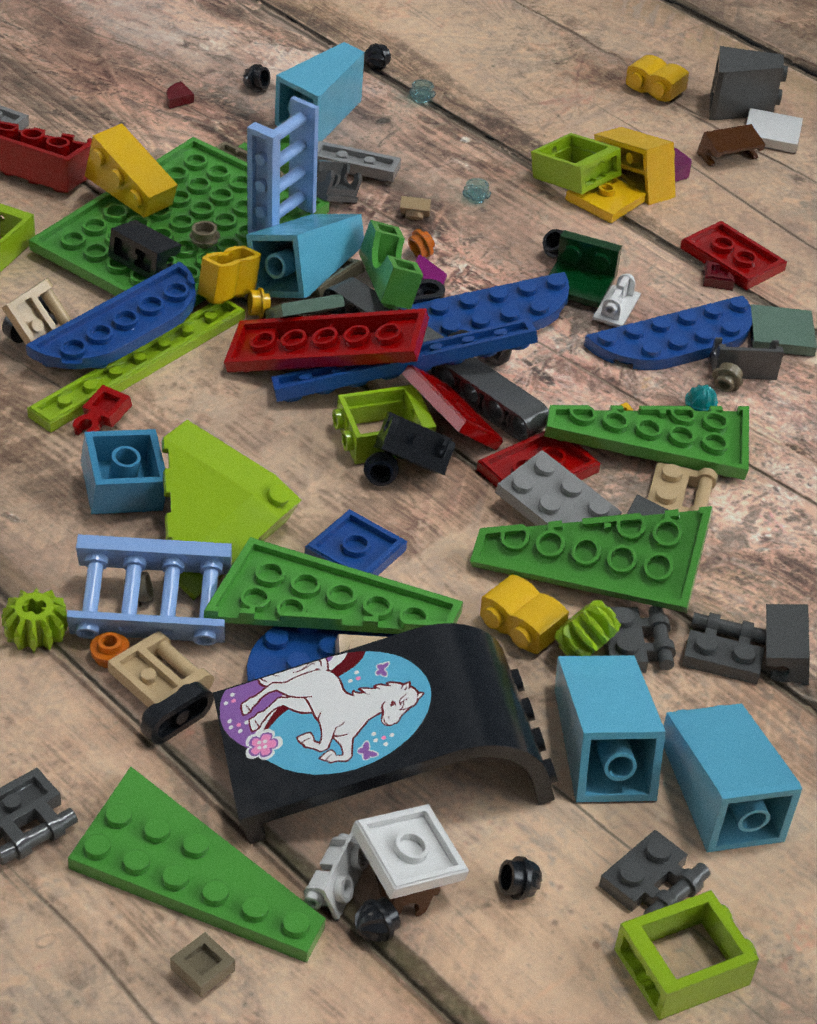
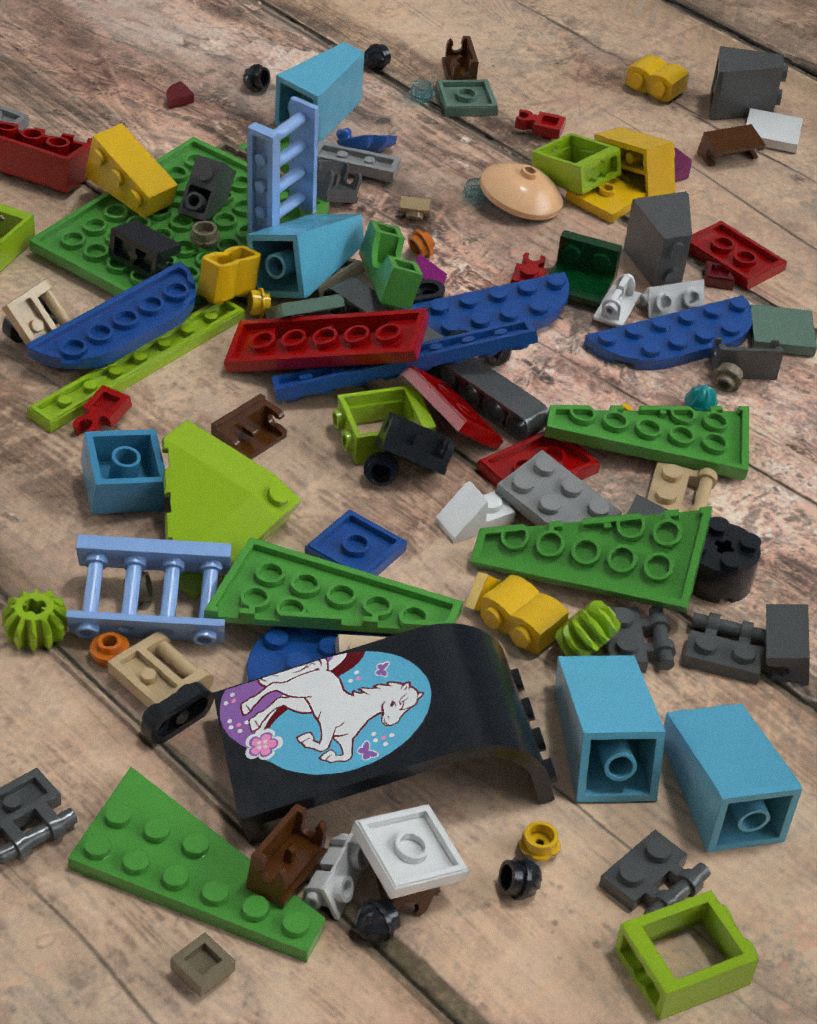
(206, 188): none -> dark grey slope
(251, 427): none -> reddish brown hinge
(286, 857): none -> reddish brown hinge
(368, 142): none -> blue arm
(460, 63): none -> reddish brown hinge
(466, 98): none -> sand green tile
(471, 511): none -> white slope
(482, 584): none -> yellow tile
(521, 190): none -> light nougat dish
(529, 269): none -> red plate
(540, 833): none -> yellow plate
(544, 124): none -> red plate
(551, 243): black plate -> none
(660, 237): none -> dark grey slope
(673, 297): none -> white hinge
(727, 562): none -> black brick

